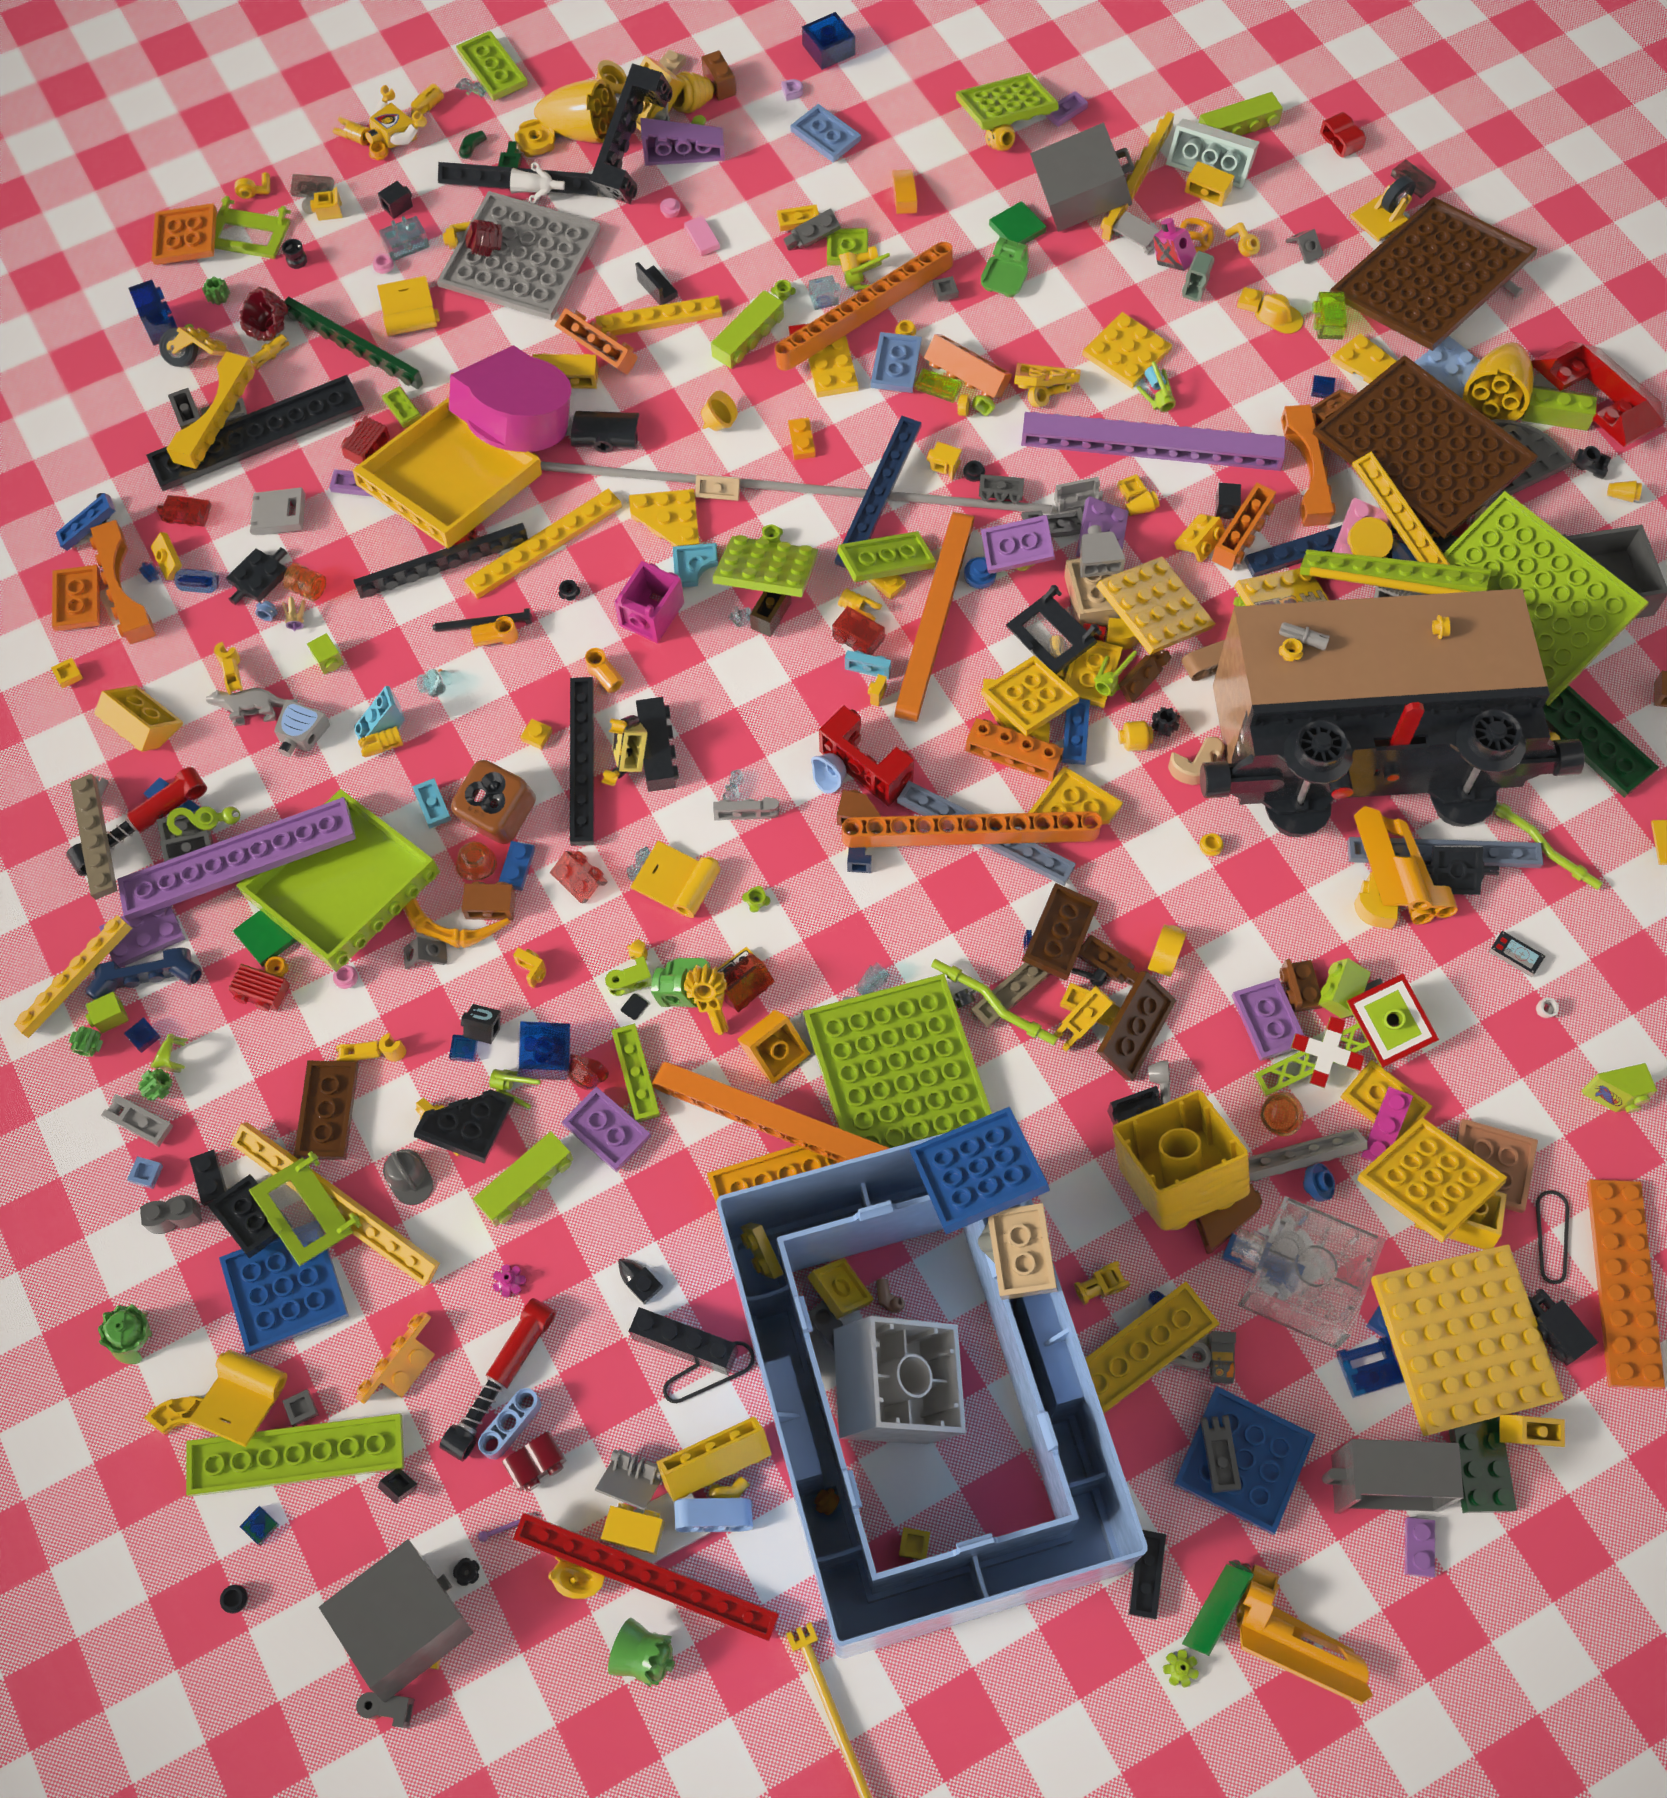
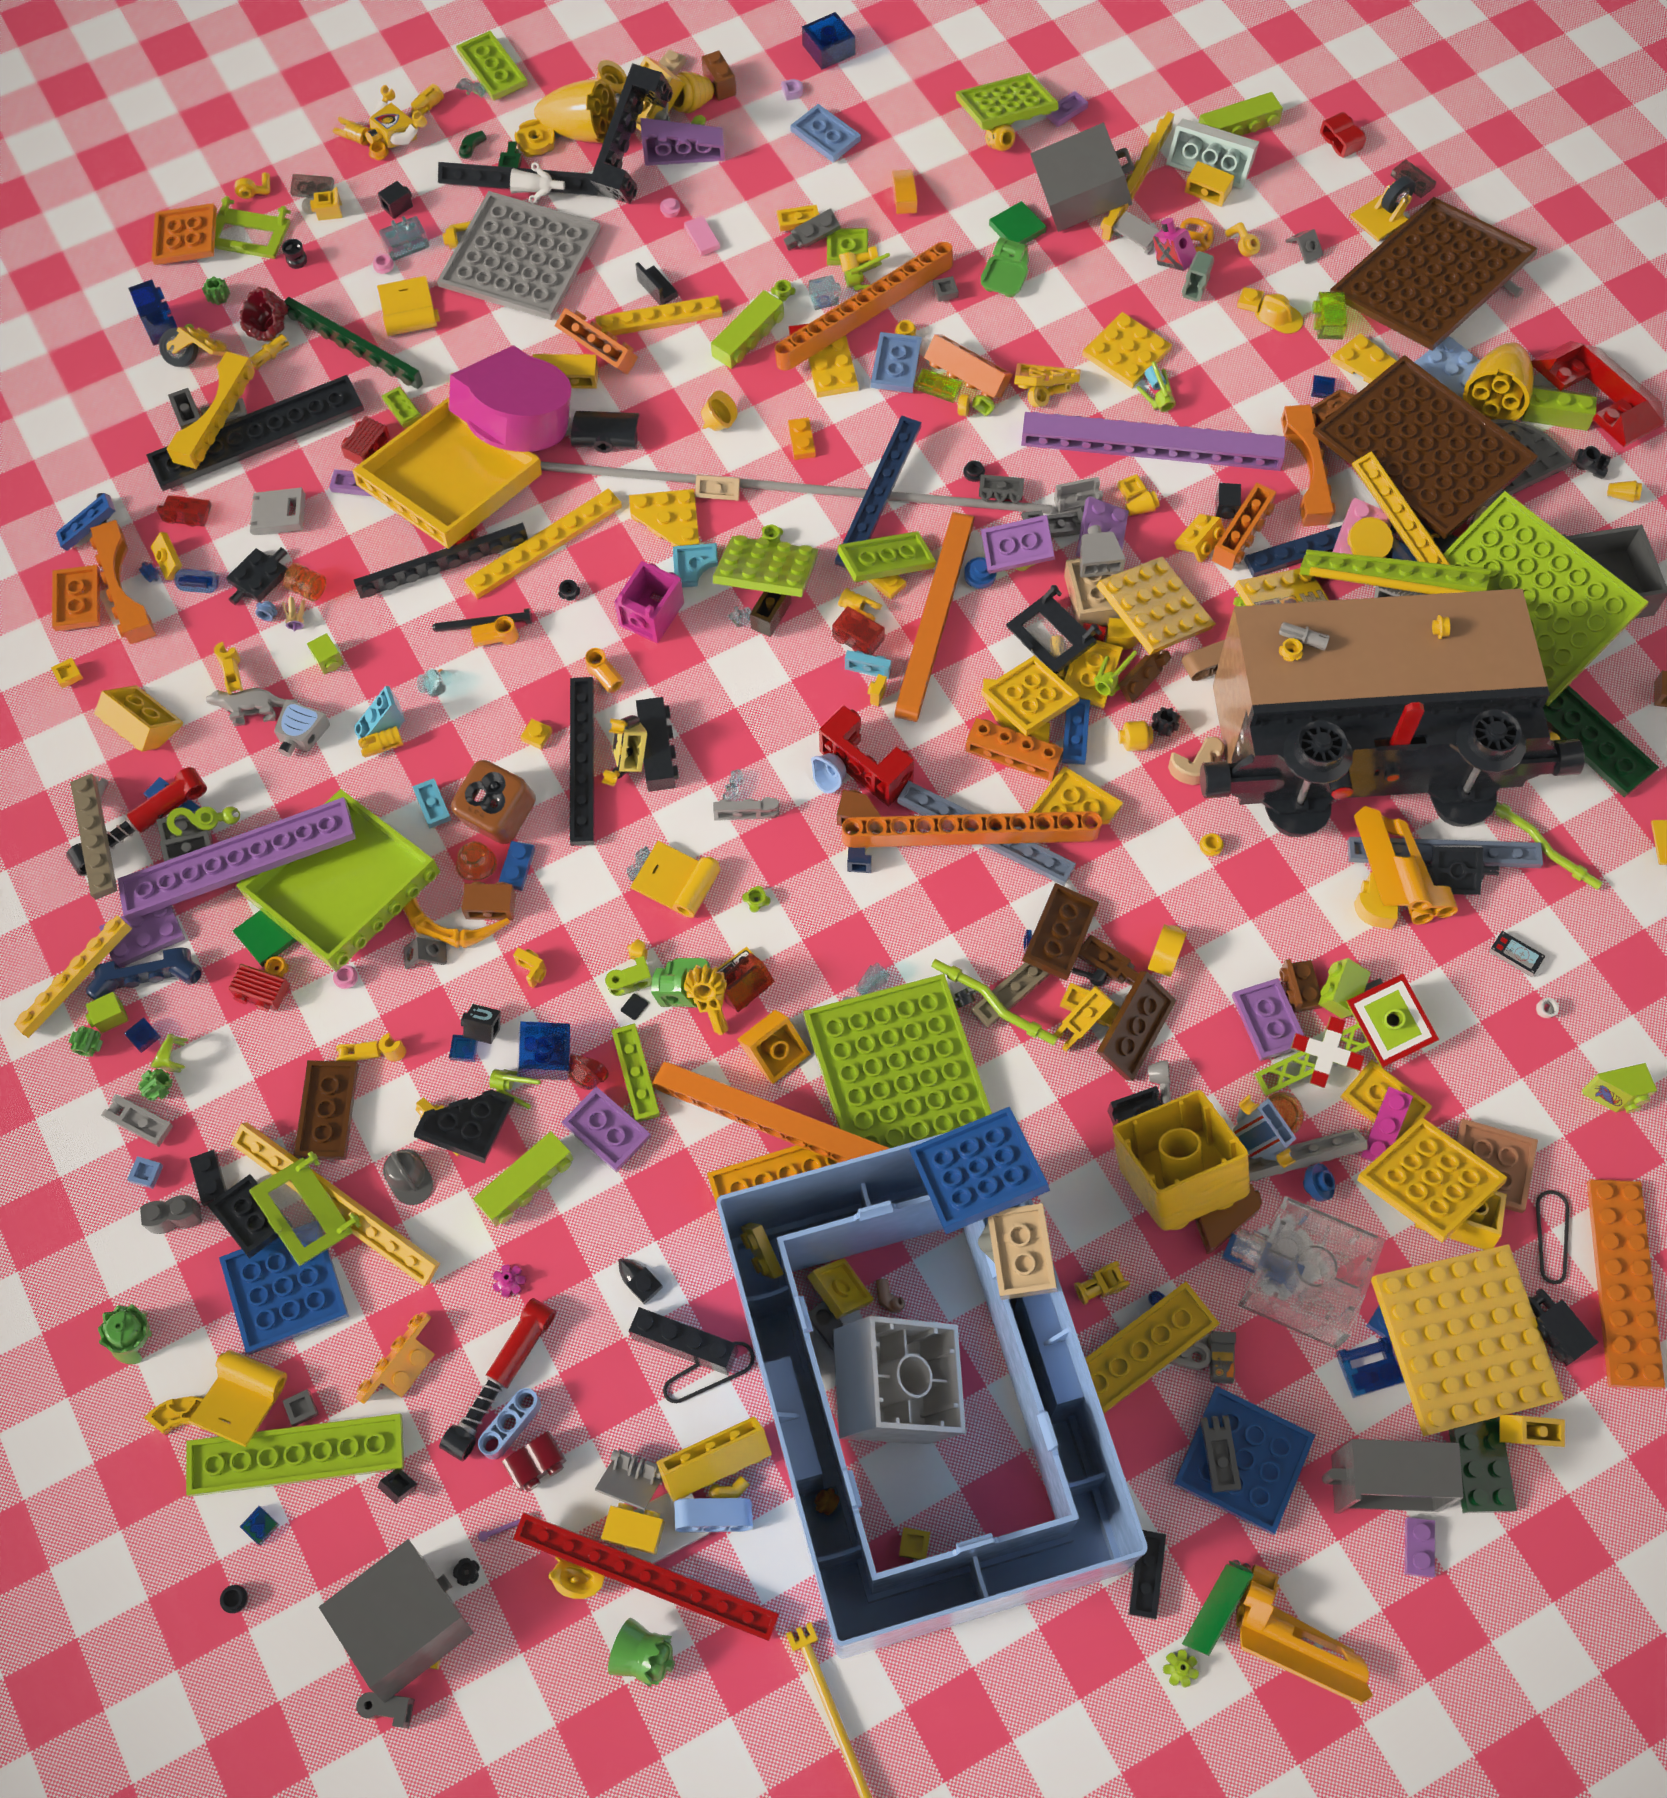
(483, 237): dark red hair -> none
(578, 875): clear red bracket -> none
(944, 459): yellow window -> none
(1264, 1131): none -> torso

